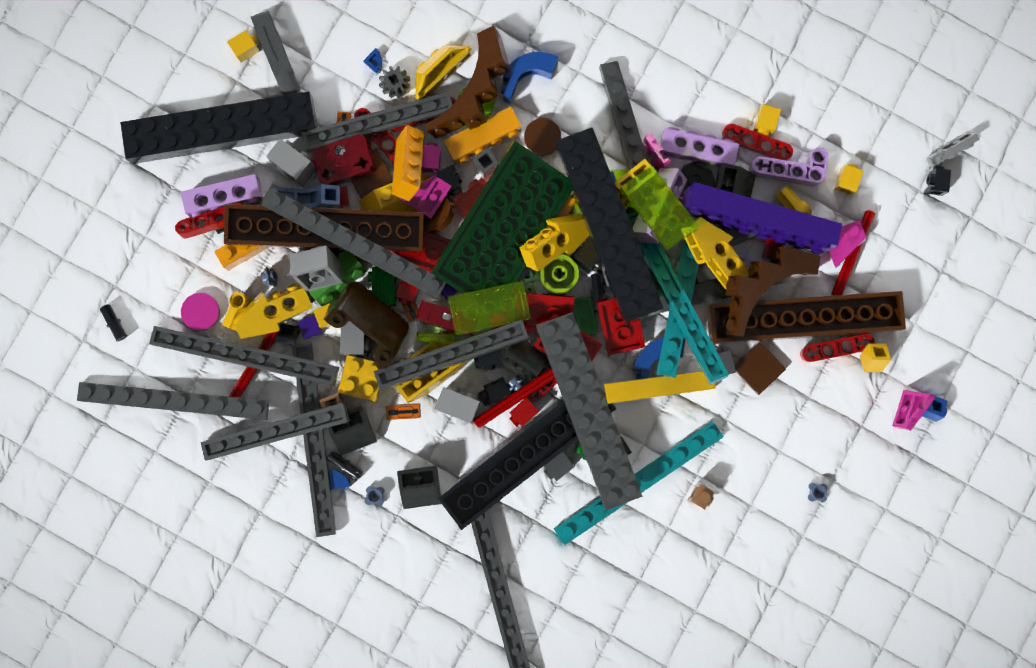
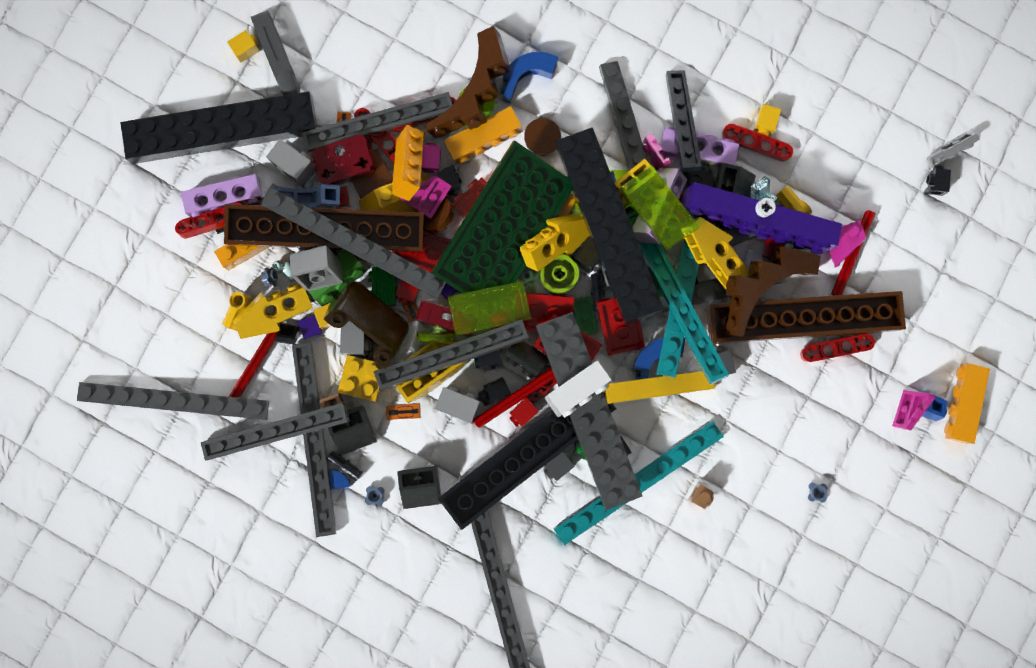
(113, 323): black axle -> none
(200, 311): dark pink tile -> none
(244, 355): dark grey plate -> none
(284, 268): none -> light aqua arm
(374, 61): blue tile -> none
(393, 75): dark grey gear -> none
(439, 68): yellow wedge -> none
(485, 163): dark grey brick -> none
(515, 383): sand blue plate -> none
(578, 390): none -> white brick
(683, 121): none -> black plate
(759, 368): reddish brown tile -> none
(761, 189): none -> clear light blue bracket
(761, 212): none -> white bush
(786, 167): lavender beam -> none
(849, 179): yellow brick -> none
(875, 357): yellow brick -> none
(967, 403): none -> light orange brick

